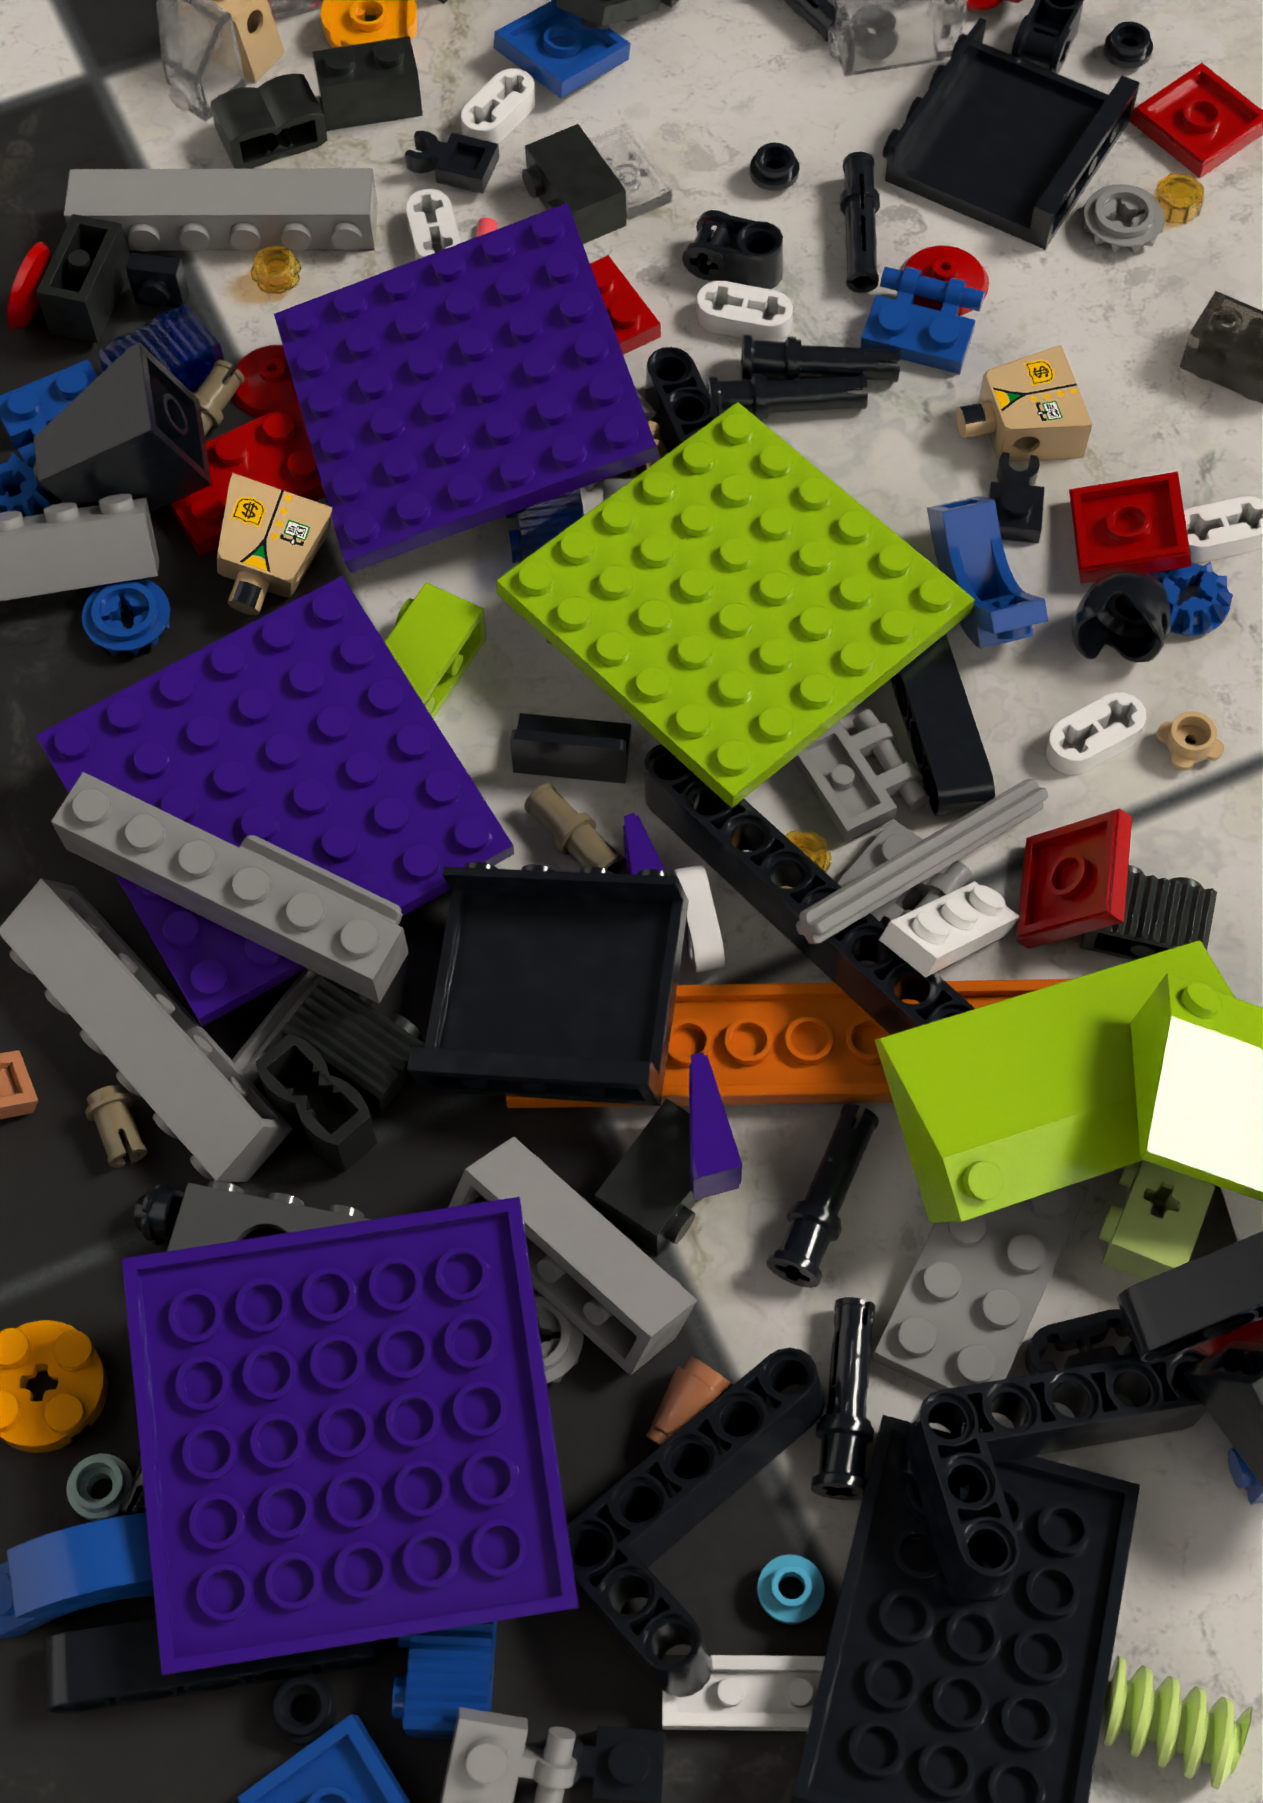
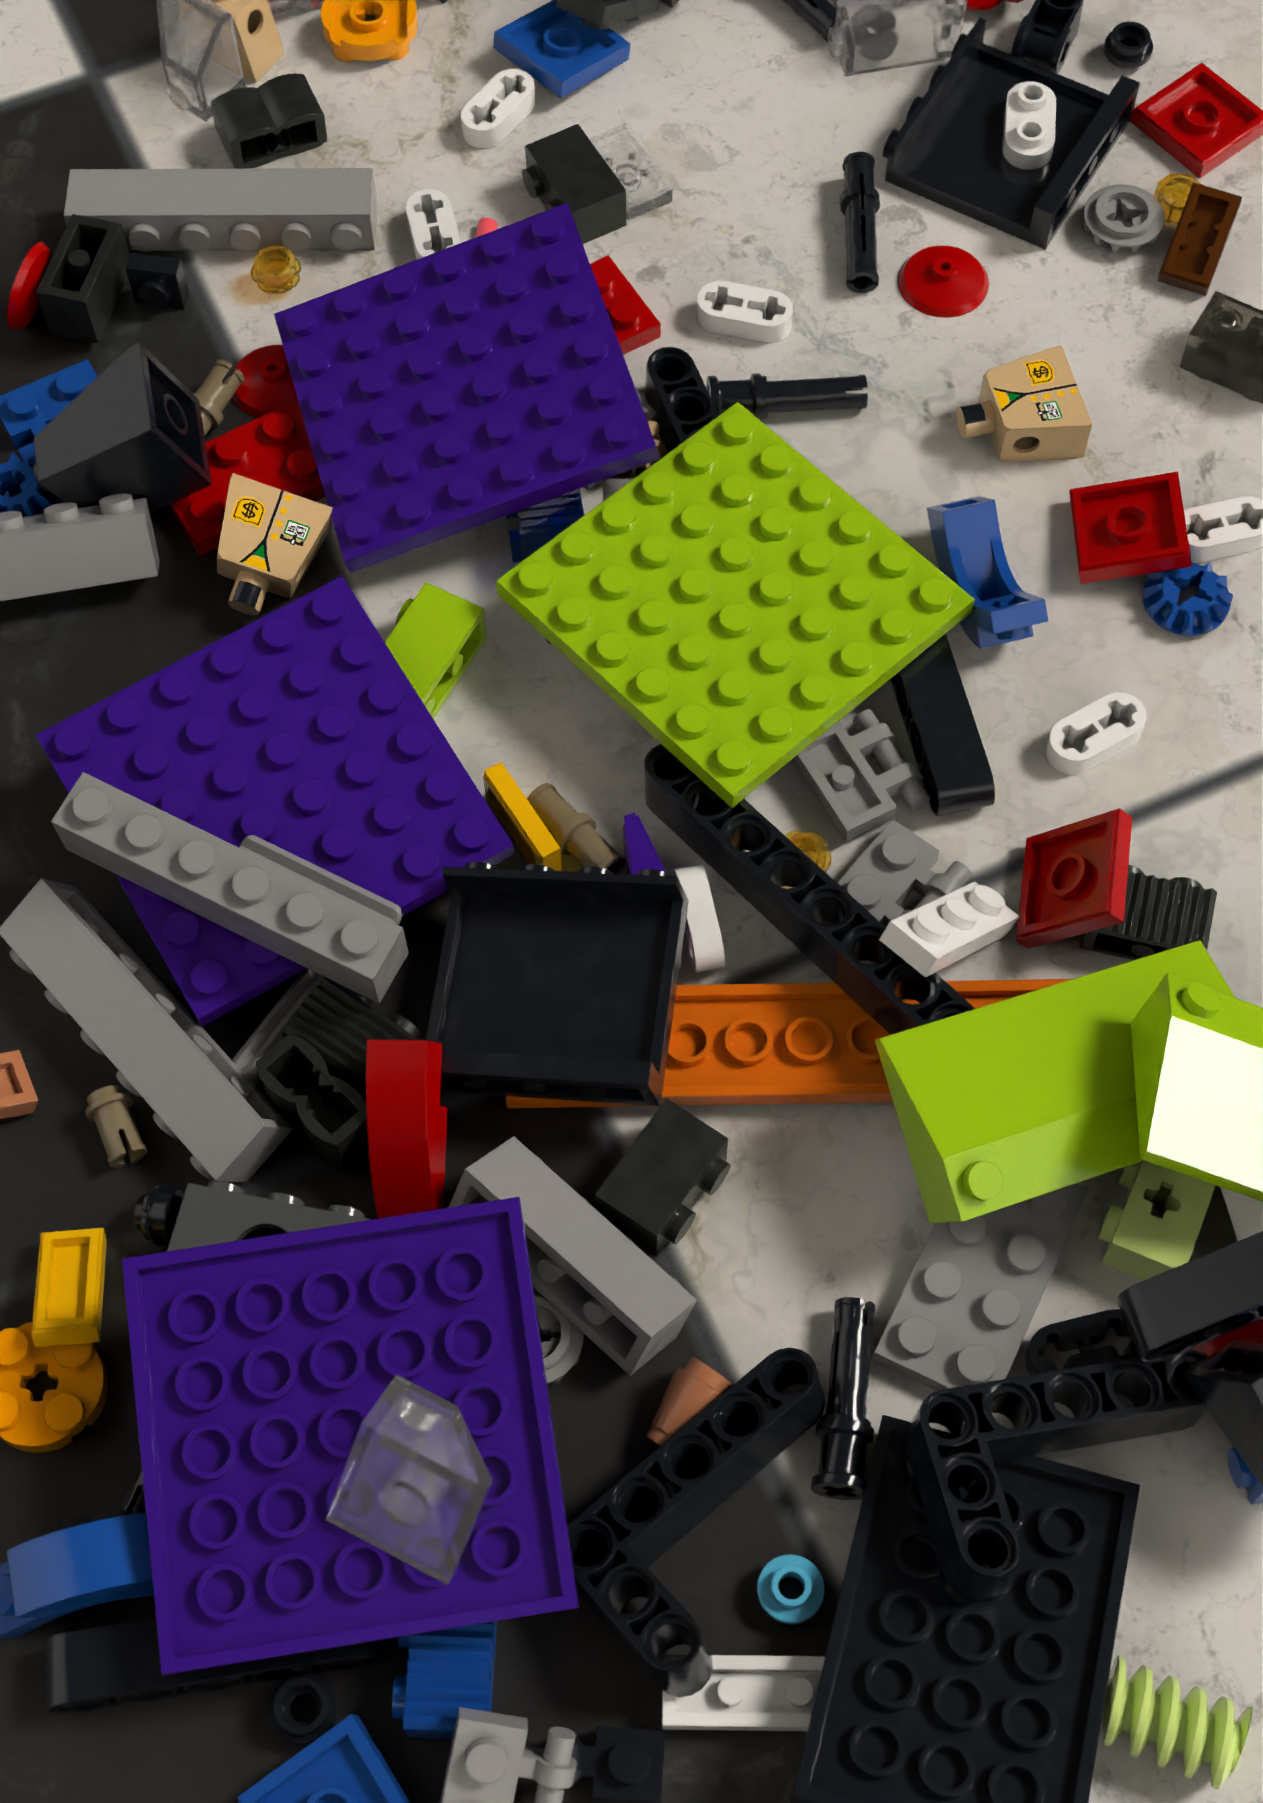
(69, 1287): none -> yellow tile
(90, 1471): light aqua plate -> none
(103, 615): blue gear -> none
(176, 341): clear blue brick -> none
(368, 83): pearl dark grey brick -> none
(405, 1125): none -> red slope
(413, 1480): none -> clear slope
(458, 163): black plate -> none
(520, 818): none -> yellow tile
(571, 748): black panel -> none
(713, 1150): dark purple slope -> none
(739, 250): black piece -> none
(774, 167): black plate -> none
(791, 360): black pin -> none
(816, 1219): black pin -> none
(920, 862): light grey axle -> none
(923, 333): blue plate -> none
(1018, 501): black plate -> none
(1029, 125): none -> white plate
(1124, 612): black helmet -> none
(1194, 727): tan plate -> none
(1199, 238): none -> reddish brown plate

